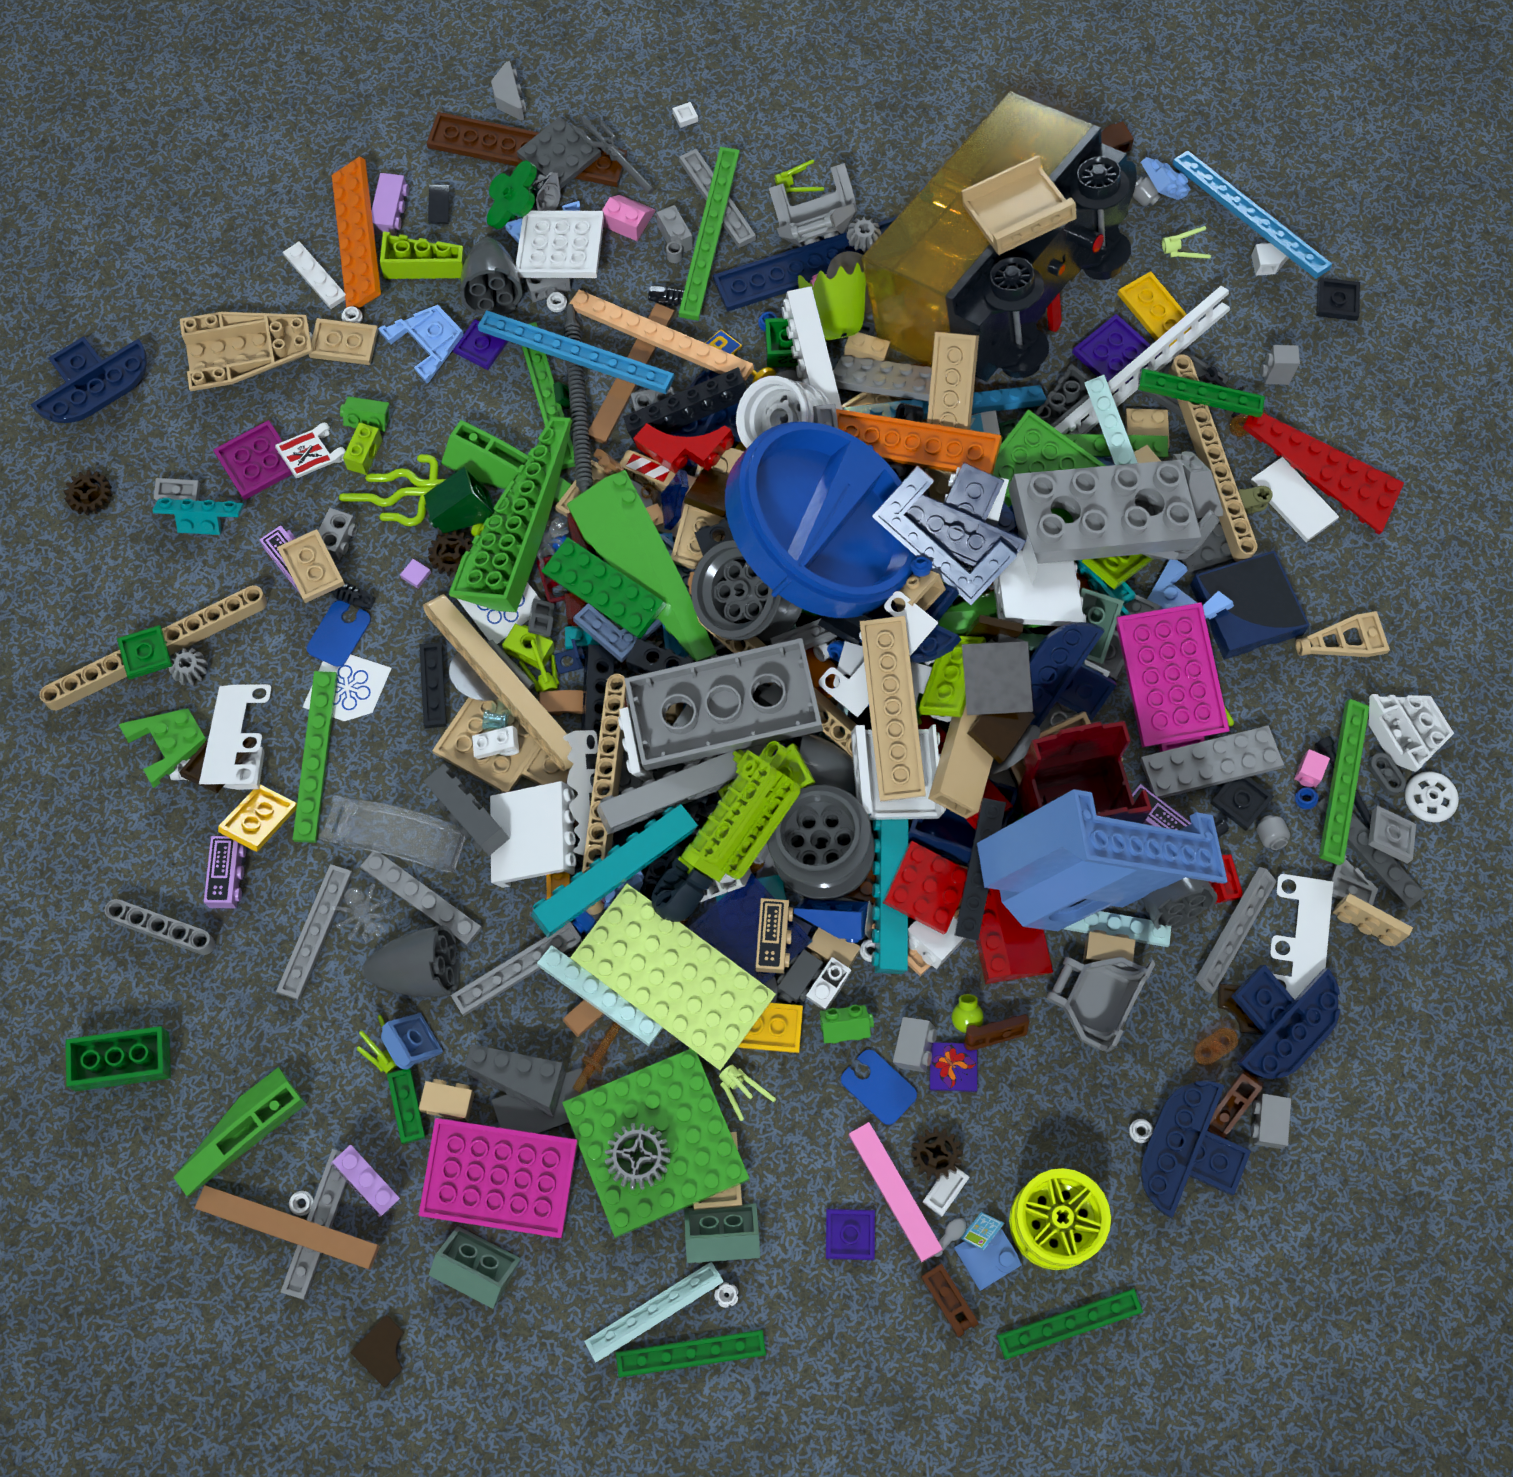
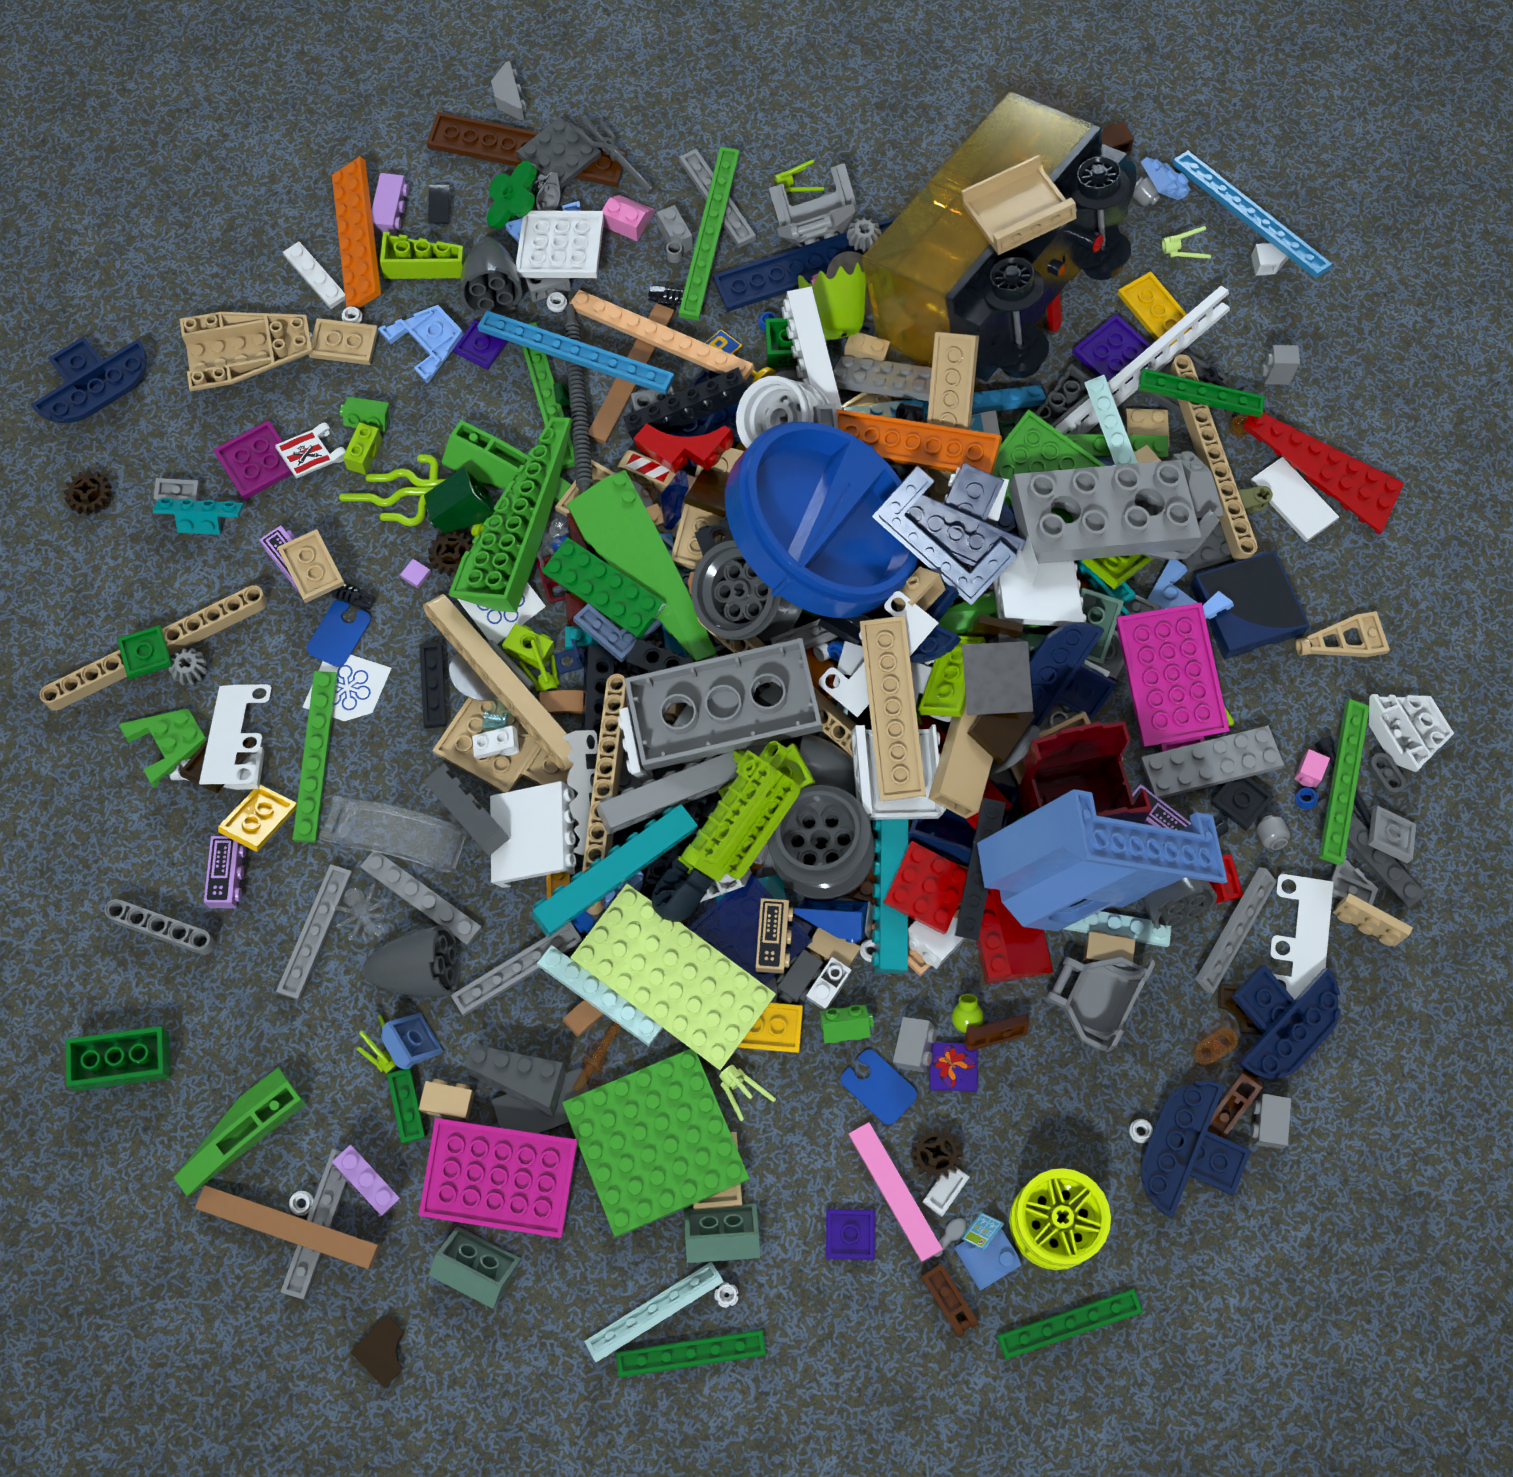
(330, 532): light grey brick -> none
(541, 617): dark grey slope -> none
(607, 462): medium nougat slope -> none
(658, 1159): light grey gear -> none
(685, 114): white plate -> none
(921, 566): blue plate -> none
(1338, 299): black plate -> none
(1420, 810): white plate -> none

